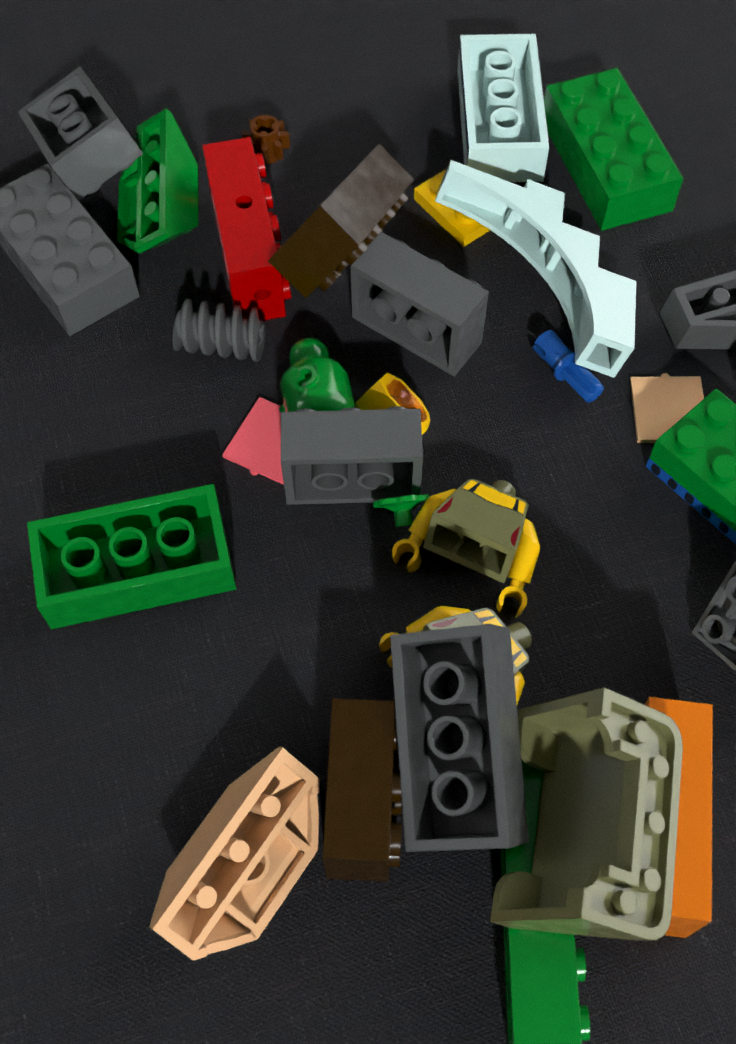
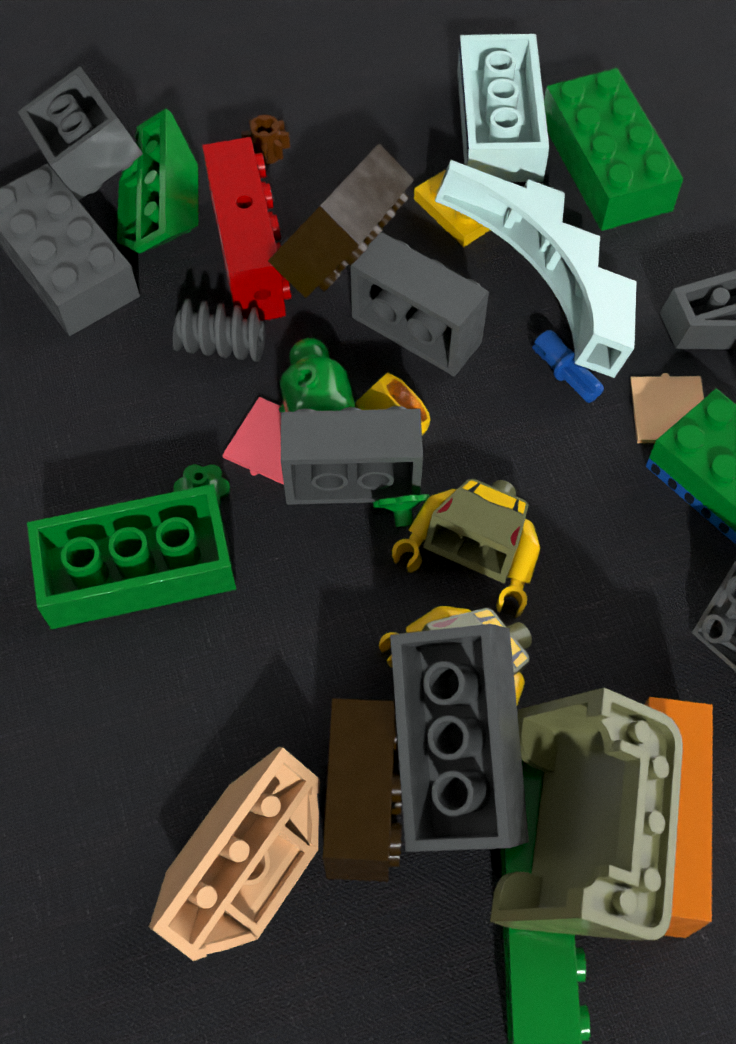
(198, 476): none -> green plant

